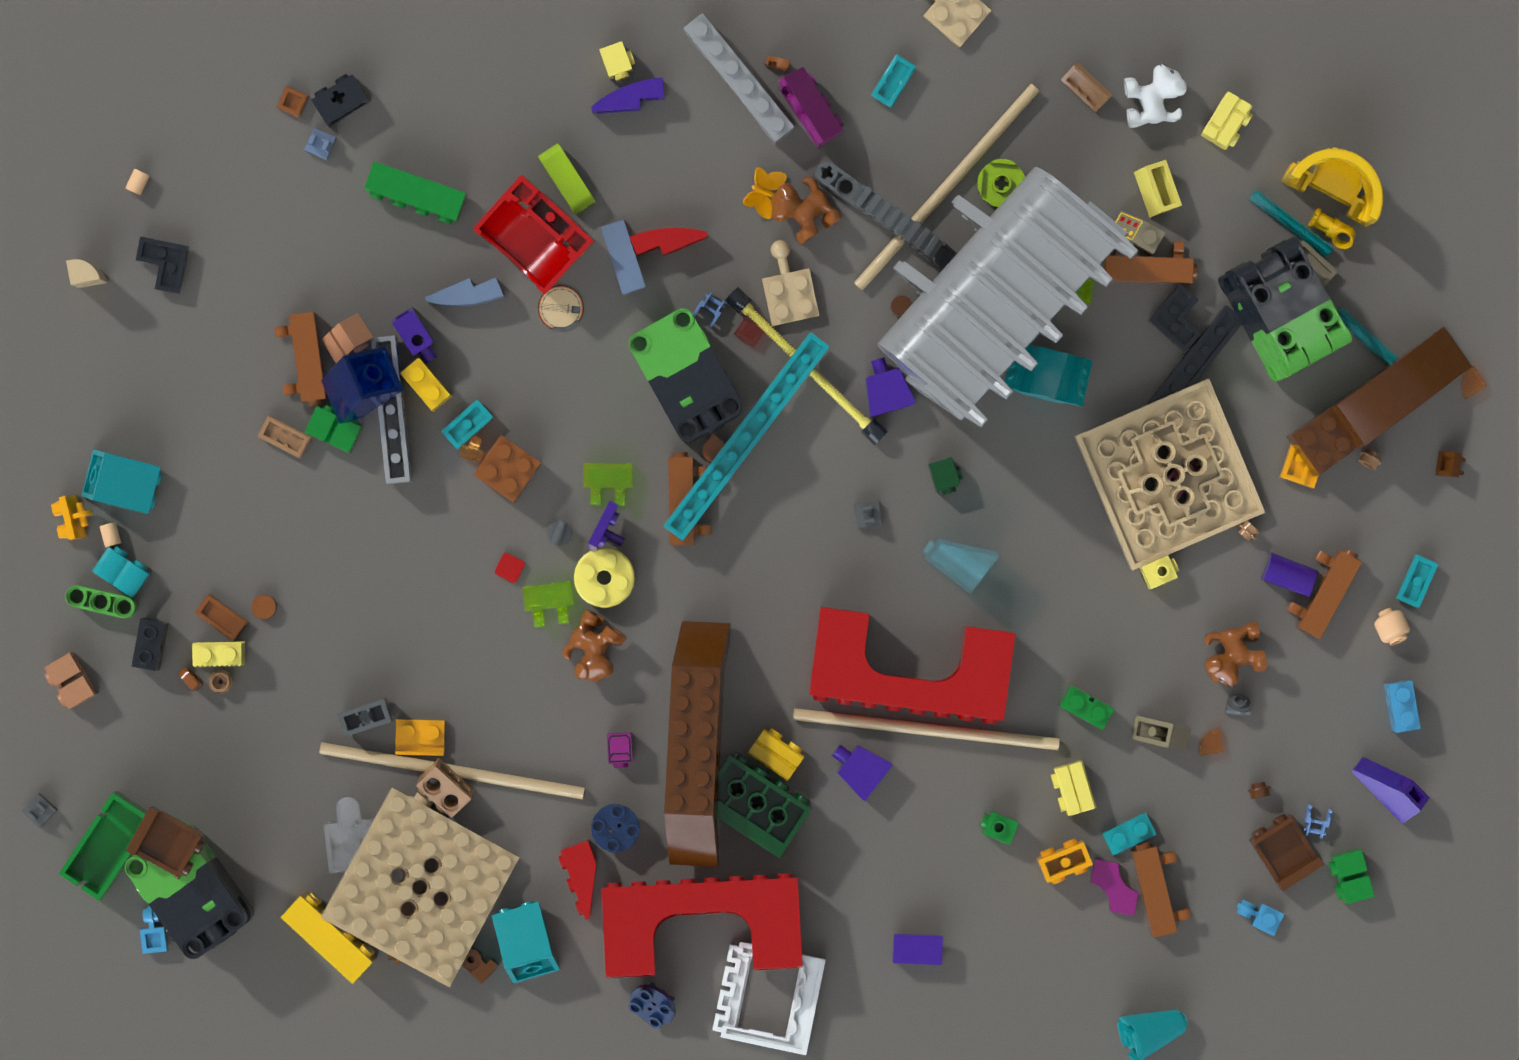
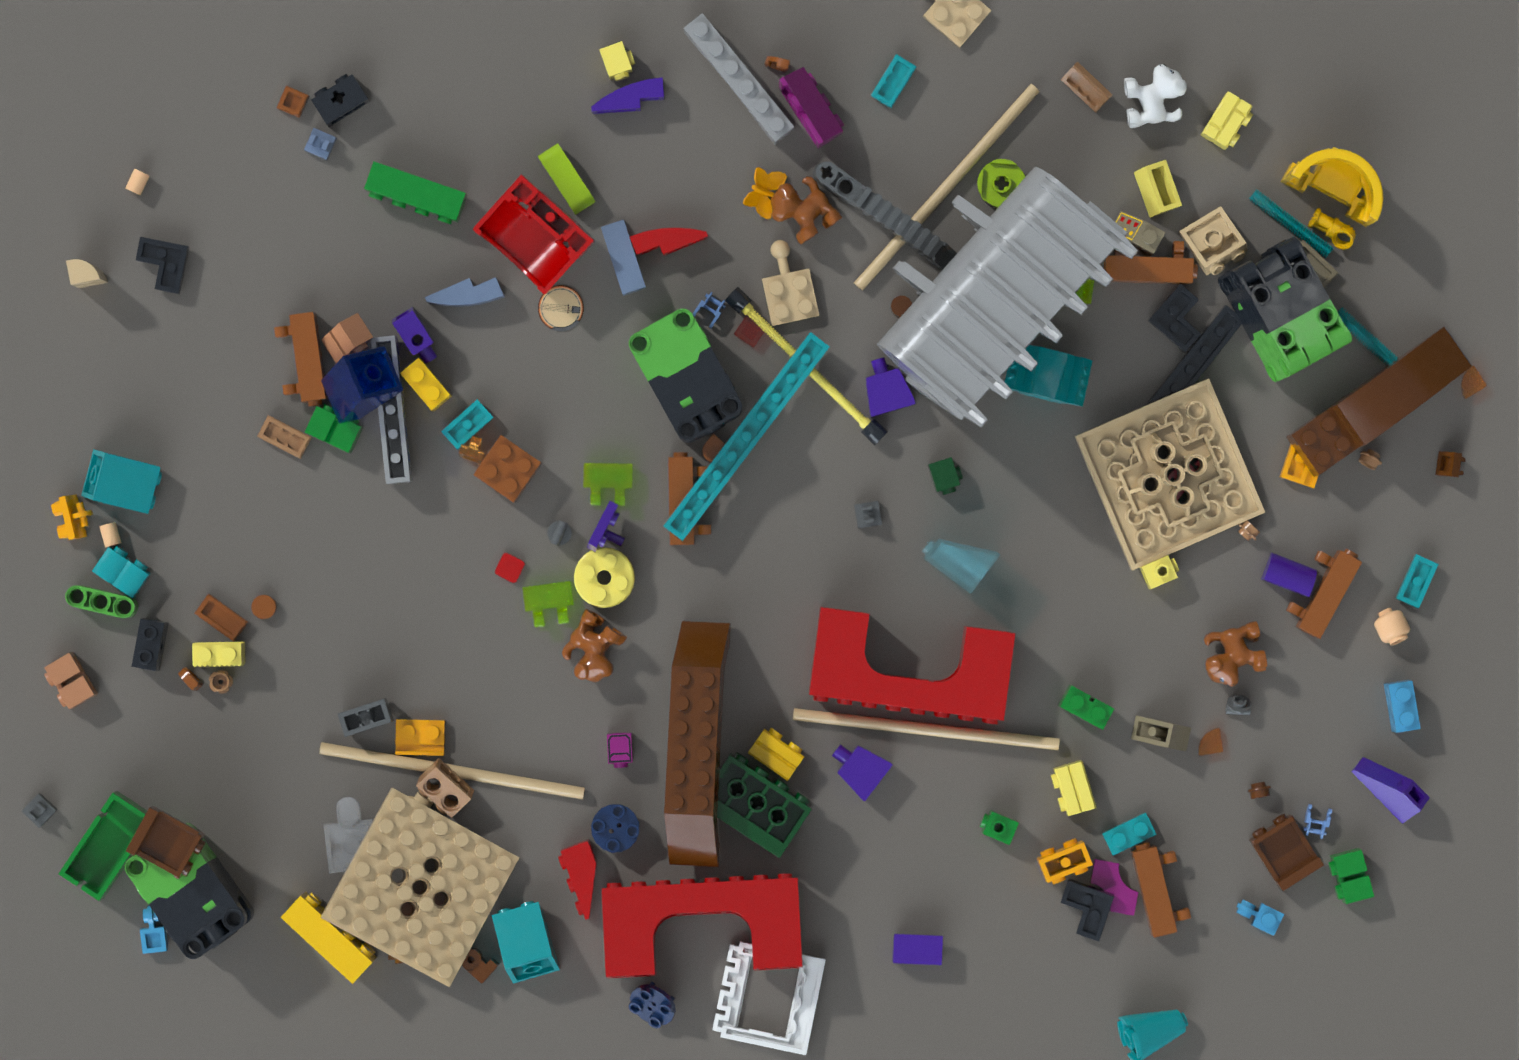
(1093, 903): none -> black plate
(1214, 241): none -> tan plate

